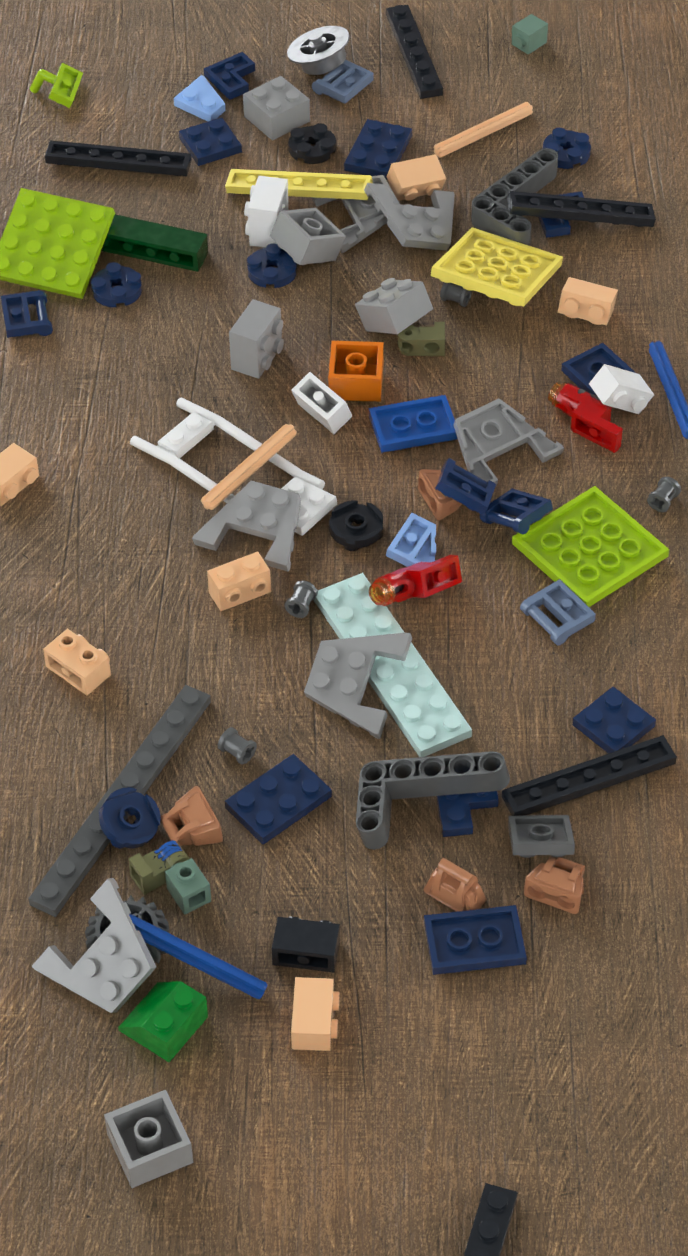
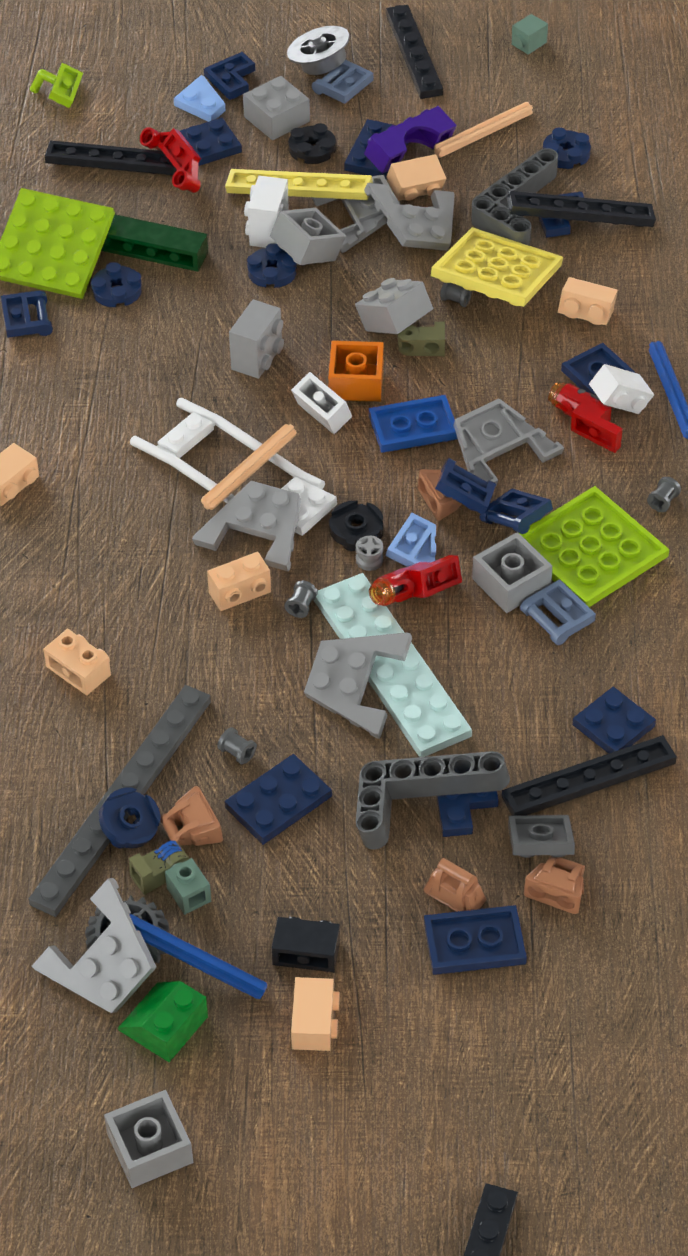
(179, 153): none -> red plate
(369, 553): none -> light grey wheel
(427, 129): none -> dark purple arch
(511, 571): none -> light grey brick

